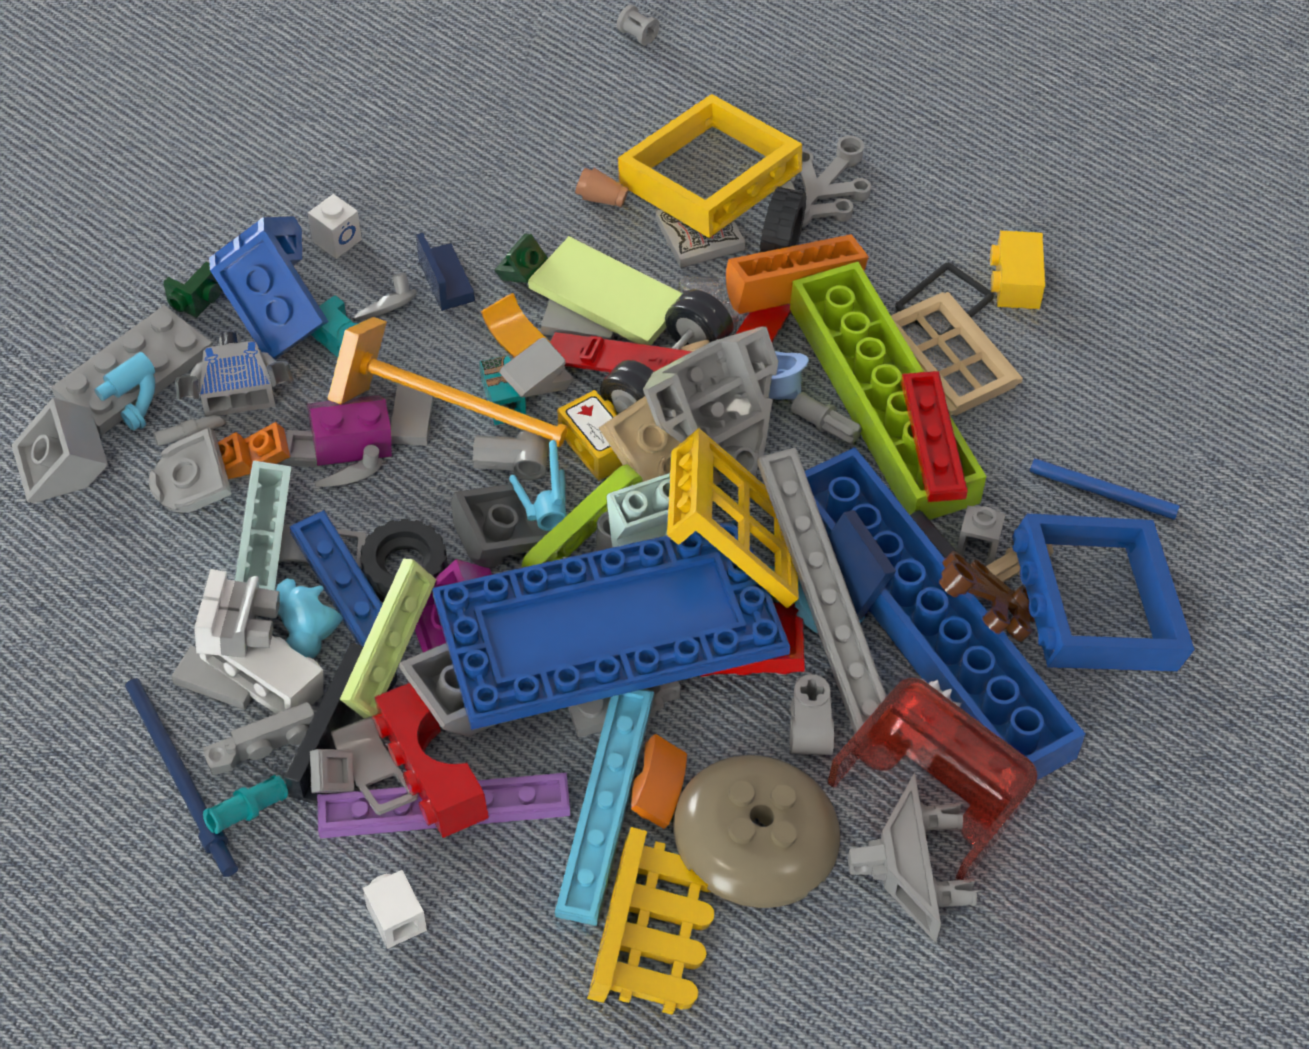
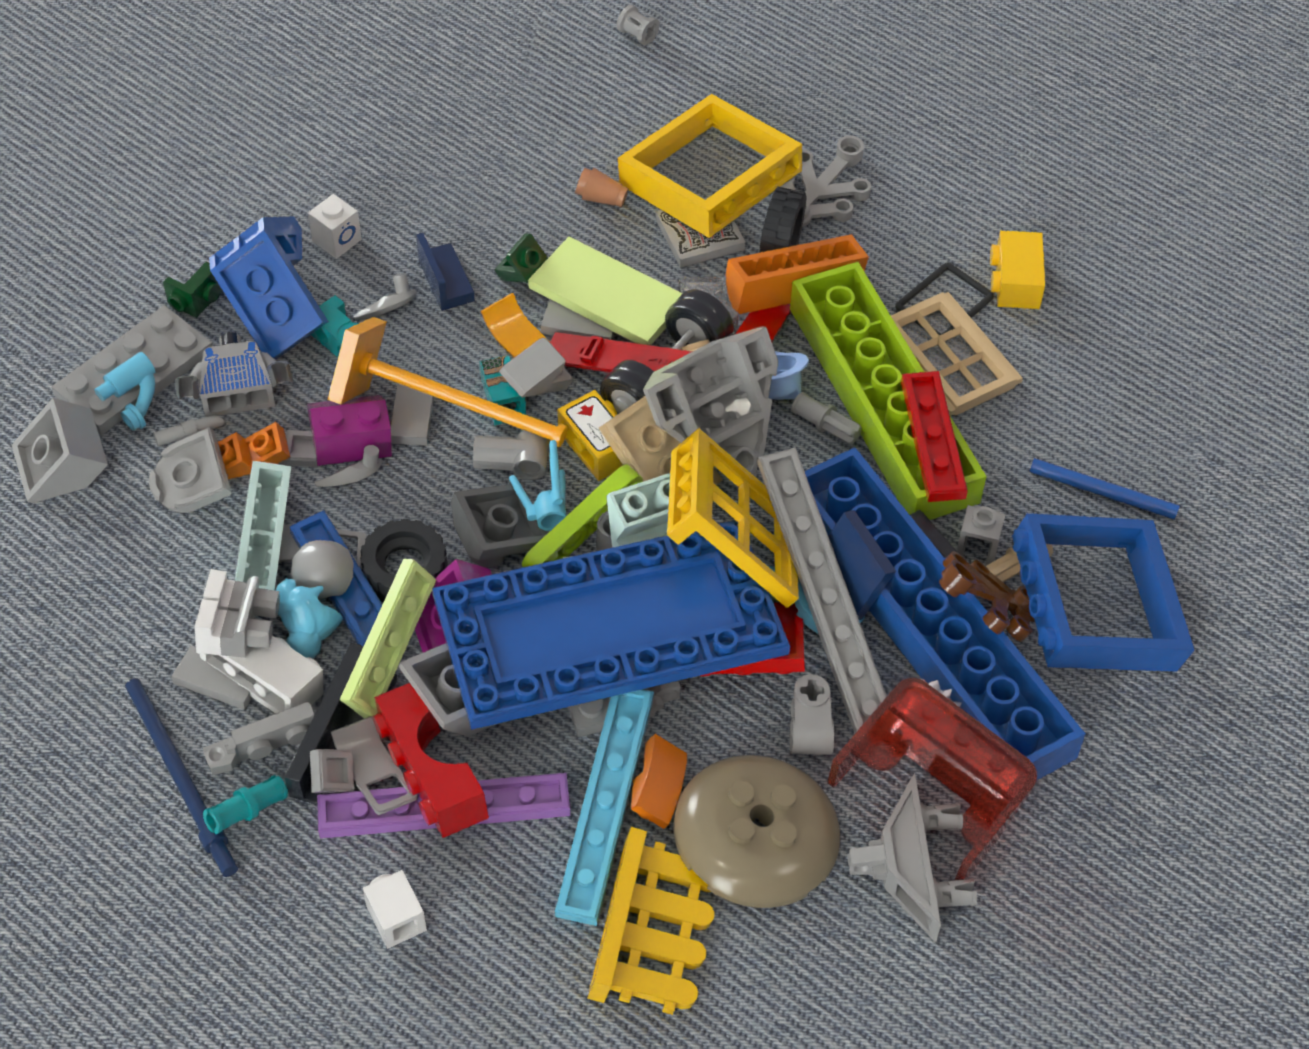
(323, 565): none -> light grey hair

